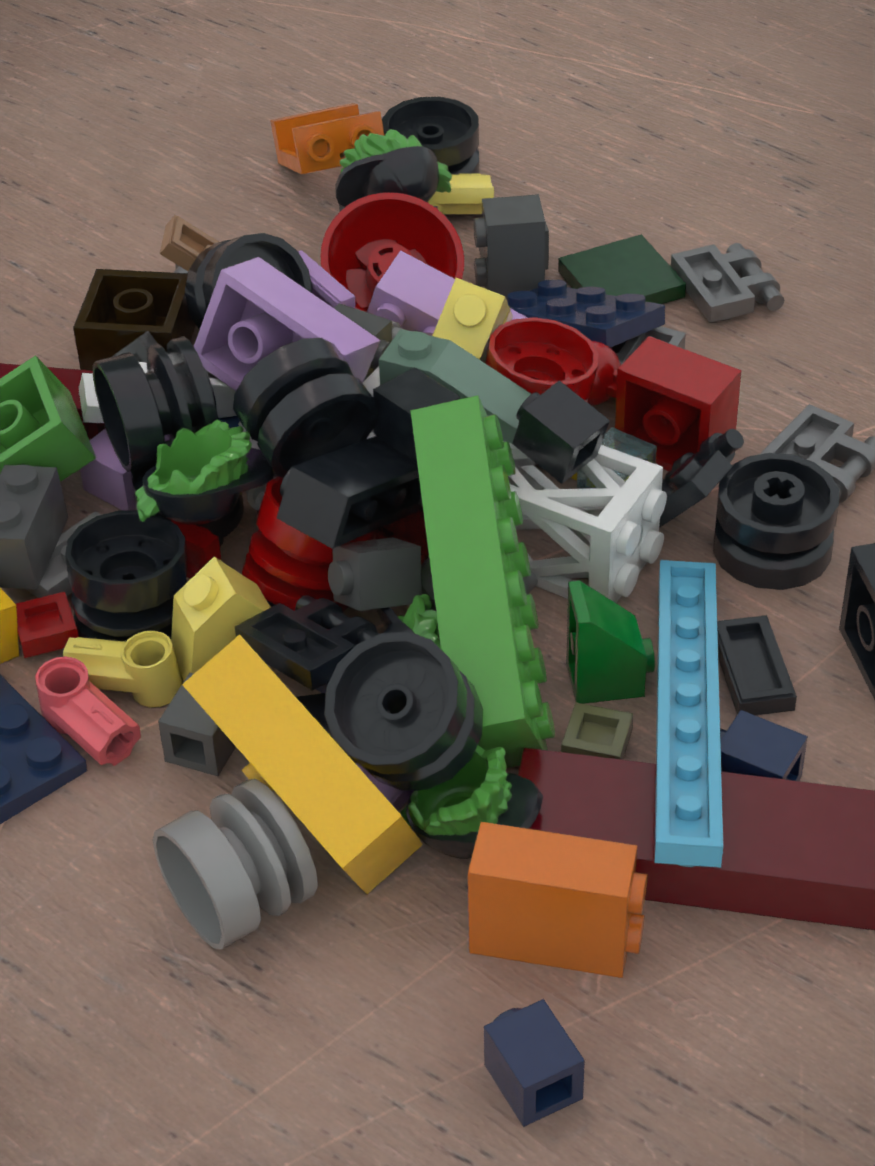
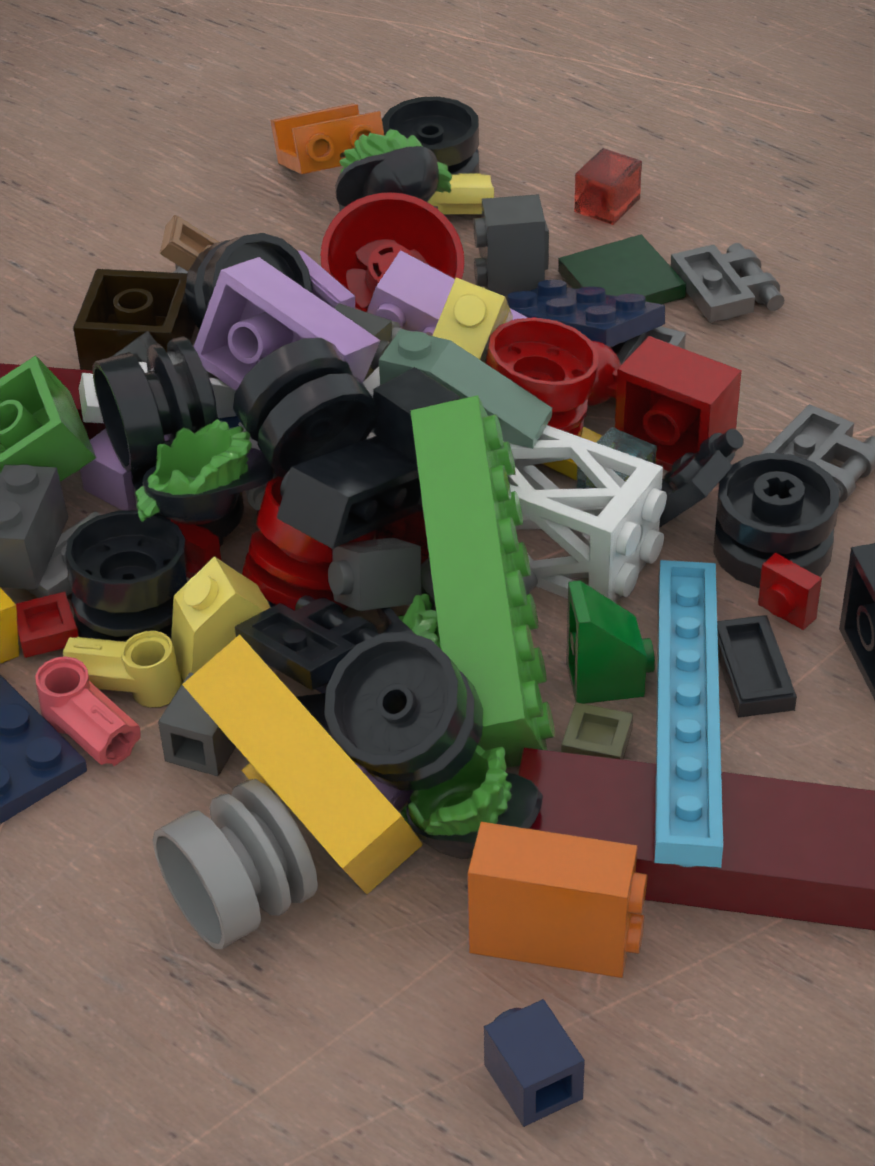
(559, 431): black brick -> none
(607, 186): none -> clear red brick
(762, 748): dark blue brick -> none
(789, 591): none -> red plate

